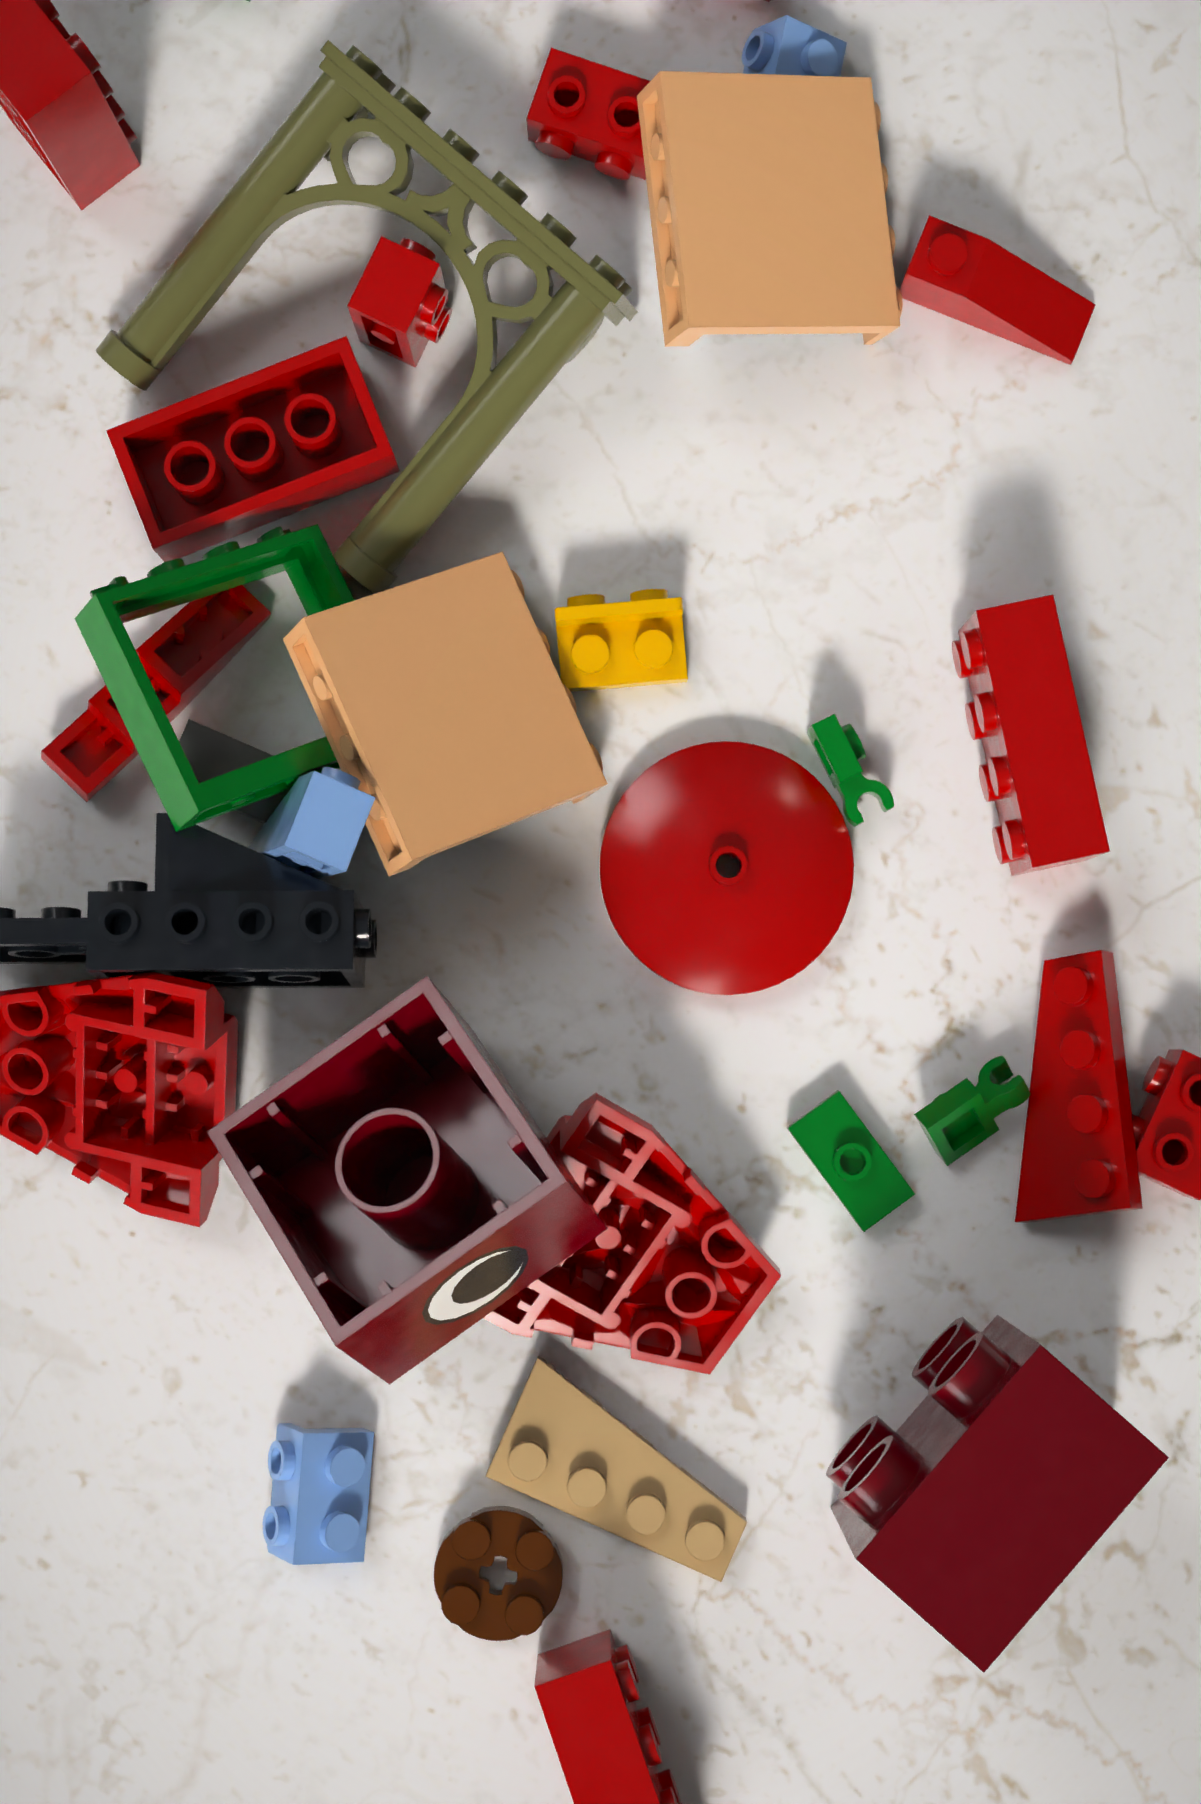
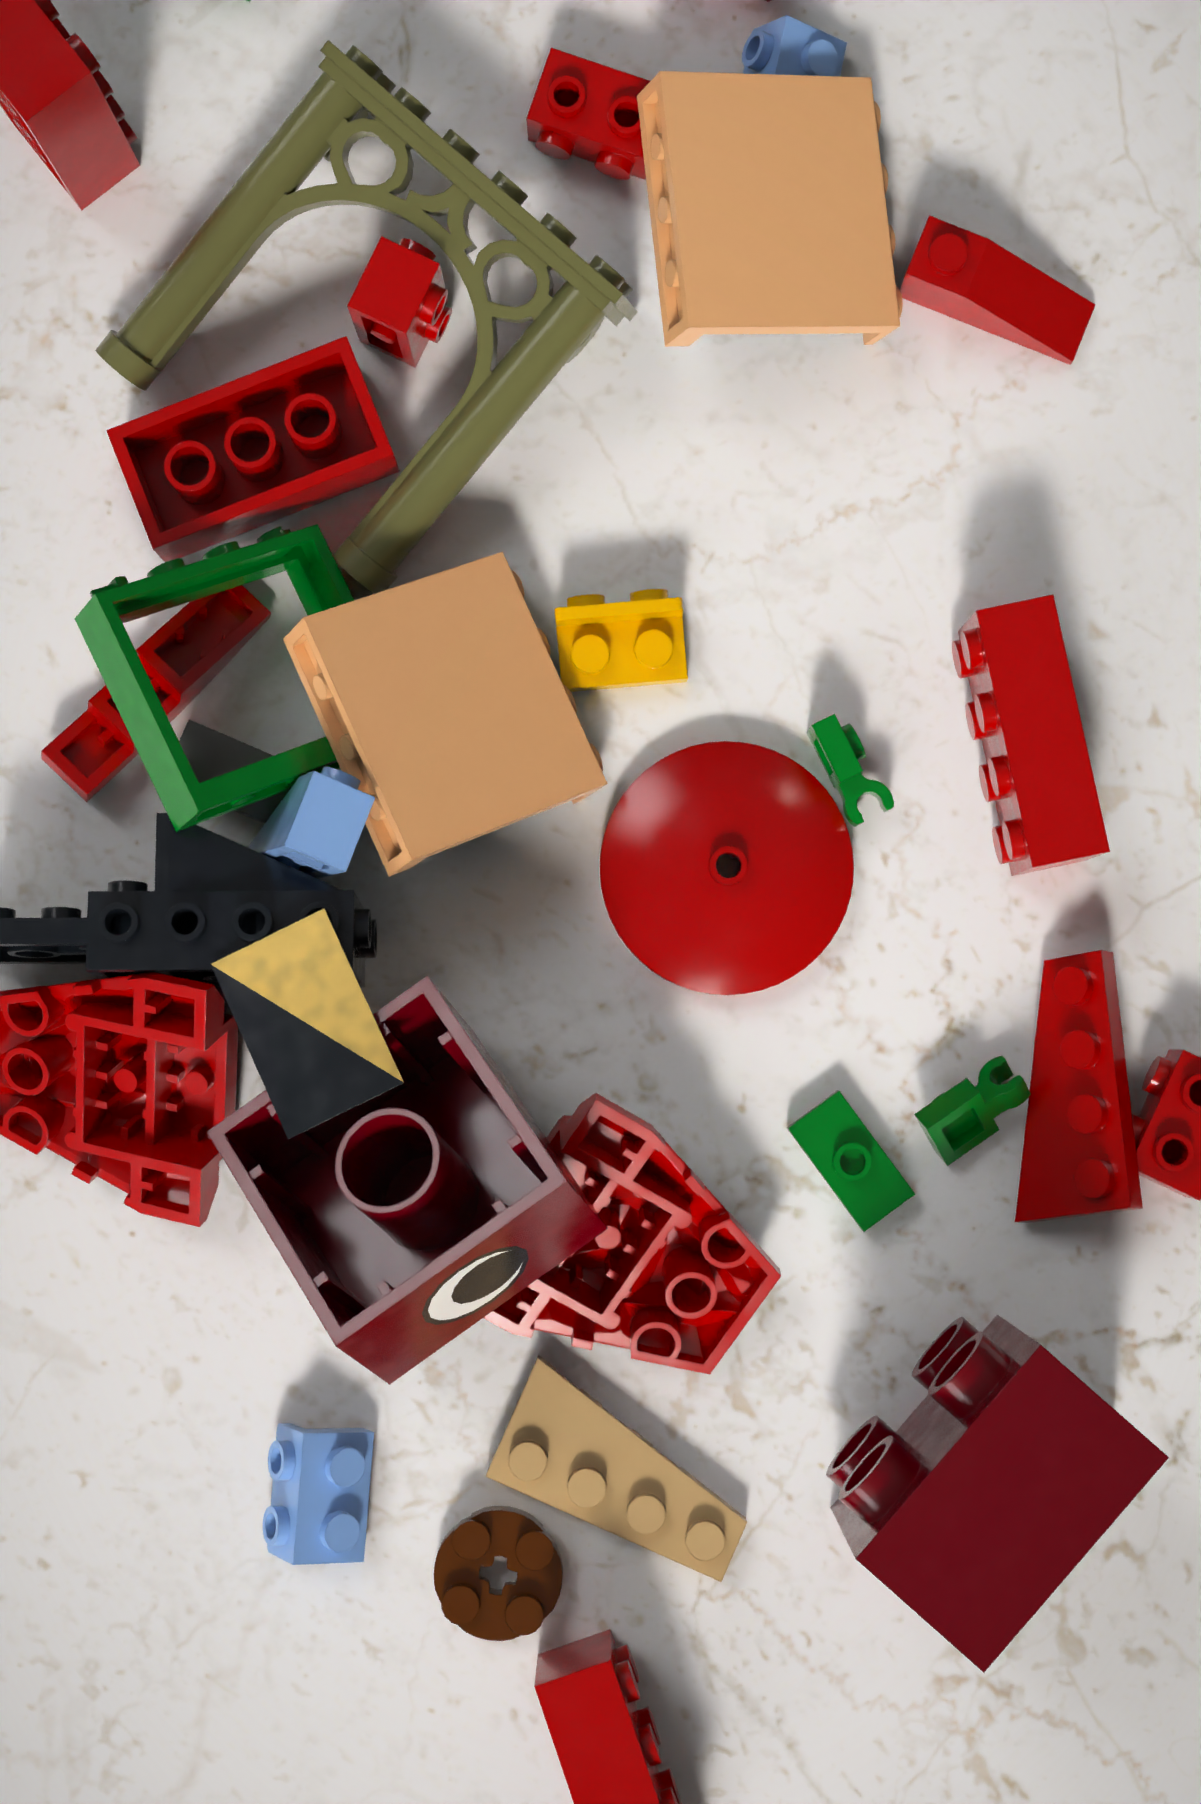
(306, 1023): none -> sticker

